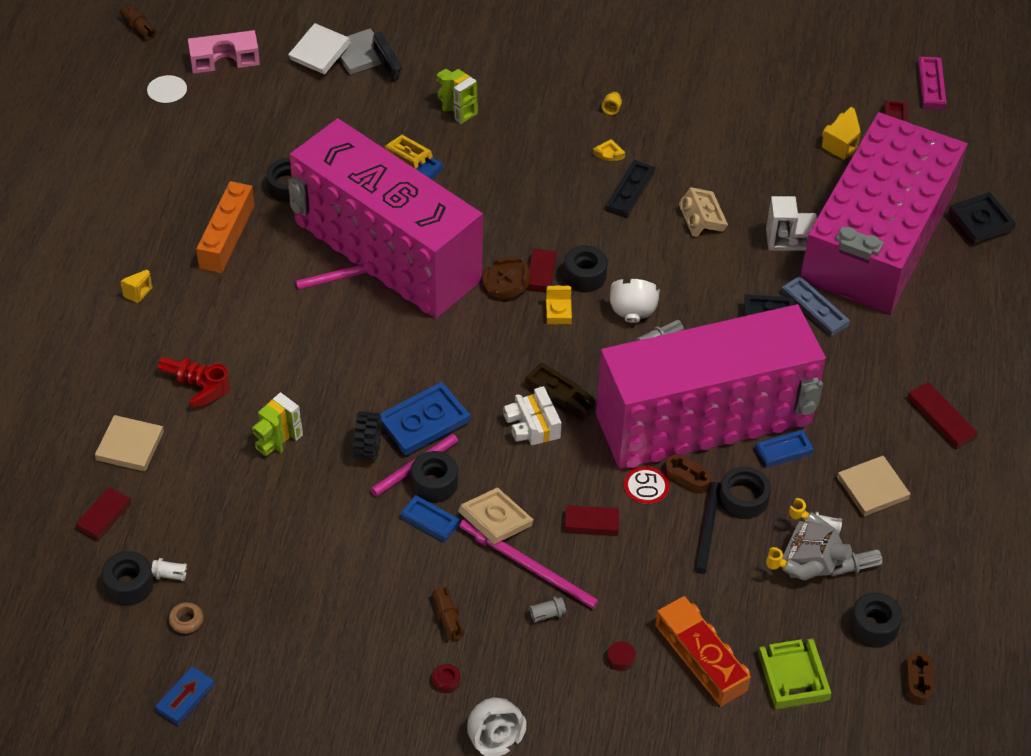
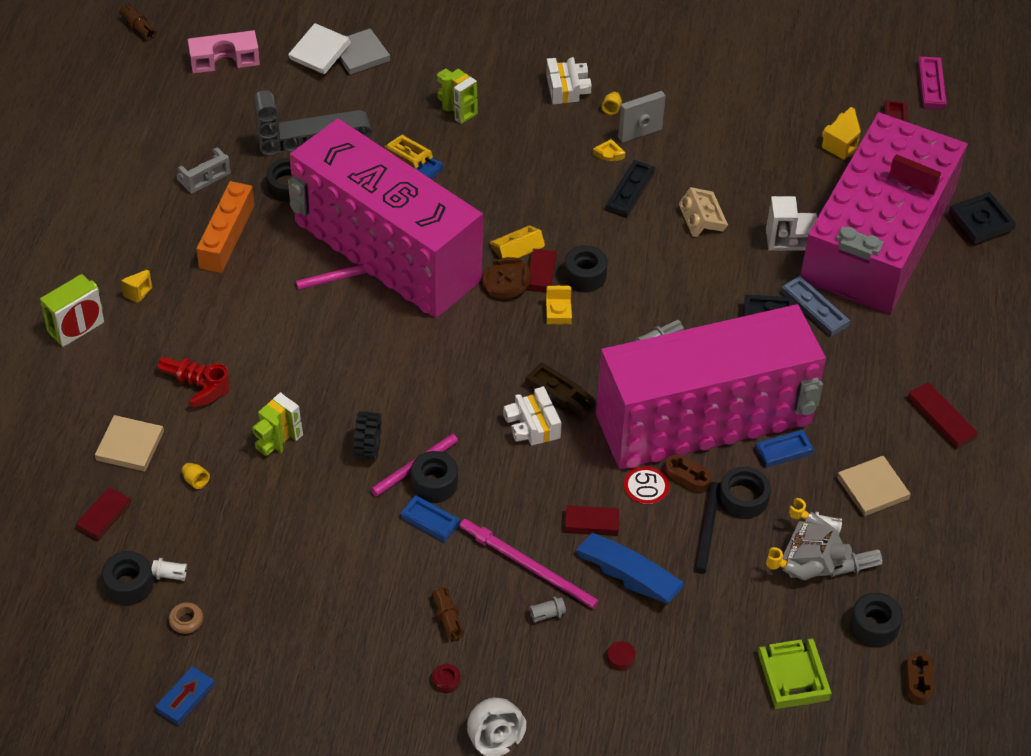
(72, 310): none -> piece
(167, 89): white sticker -> none
(195, 475): none -> yellow hose
(205, 173): none -> light grey hinge
(285, 137): none -> dark grey beam
(386, 56): black tile -> none
(424, 418): blue plate -> none
(495, 515): tan tile -> none
(518, 243): none -> yellow slope
(567, 80): none -> white hips
(627, 565): none -> blue slope
(634, 299): white cylinder -> none
(641, 116): none -> light grey plate
(703, 651): orange brick -> none
(914, 174): none -> dark red tile

